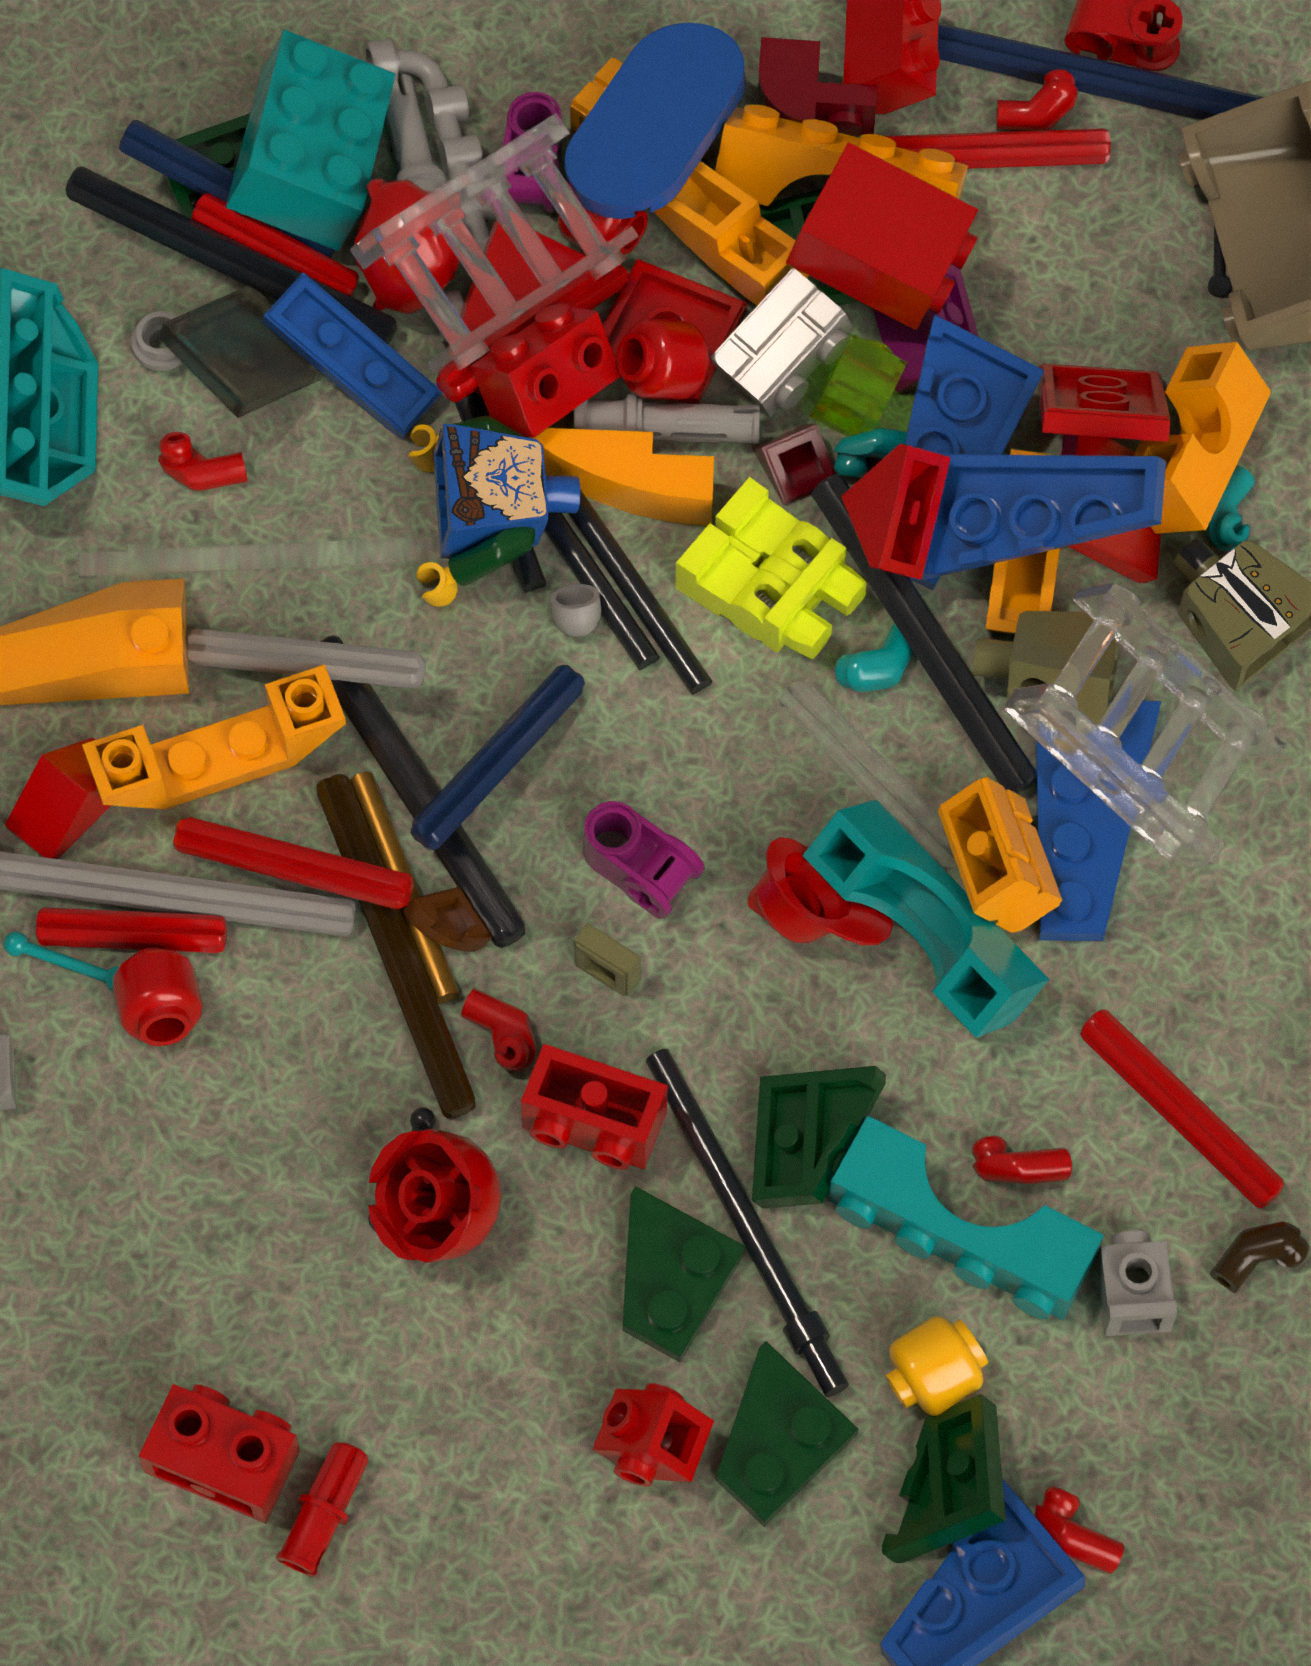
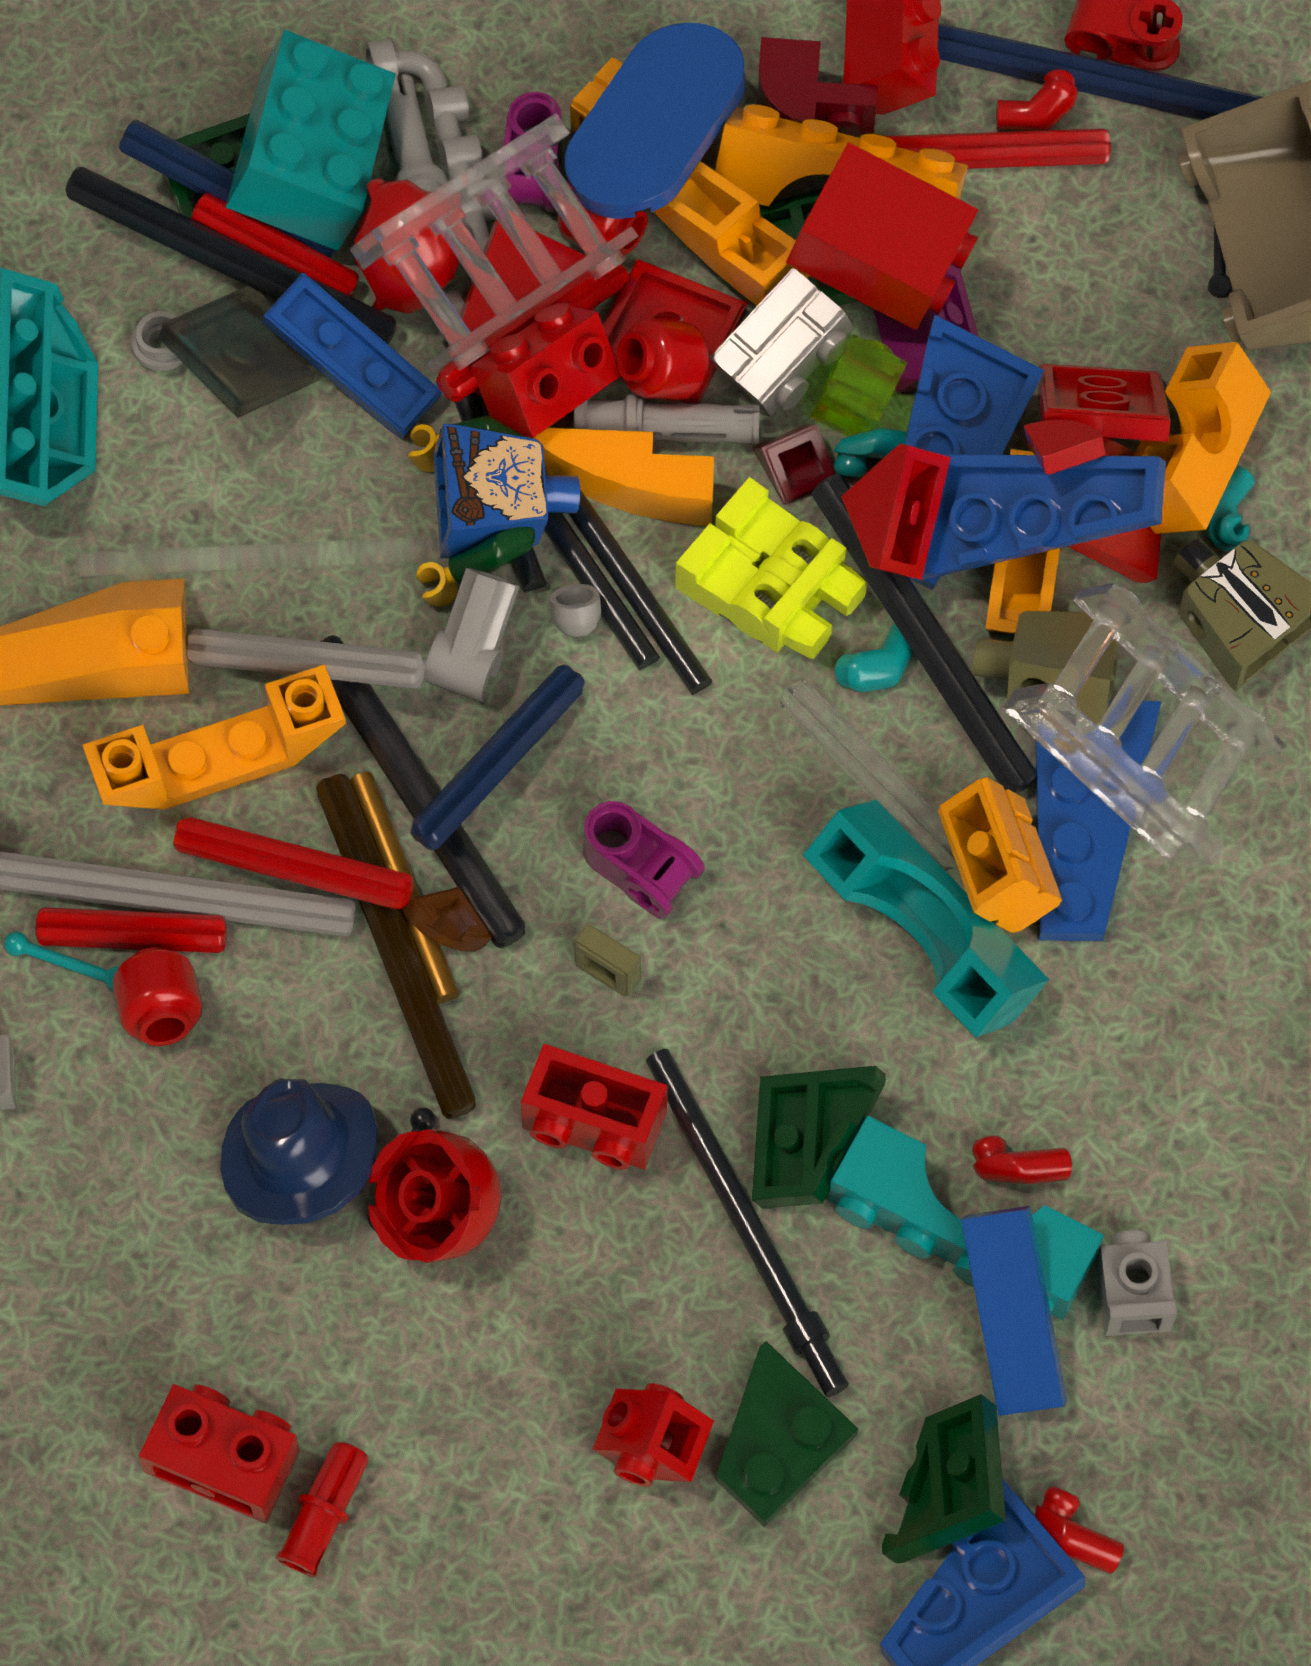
(57, 802): red slope -> none
(194, 469): red arm -> none
(298, 1151): none -> dark blue hat
(469, 646): none -> light grey piece
(508, 1026): red arm -> none
(672, 1274): dark green wing -> none
(806, 906): red piece -> none
(936, 1365): yellow head -> none
(1014, 1310): none -> blue tile
(1063, 444): none -> red tile
(1182, 1108): red axle -> none
(1257, 1245): dark brown arm -> none

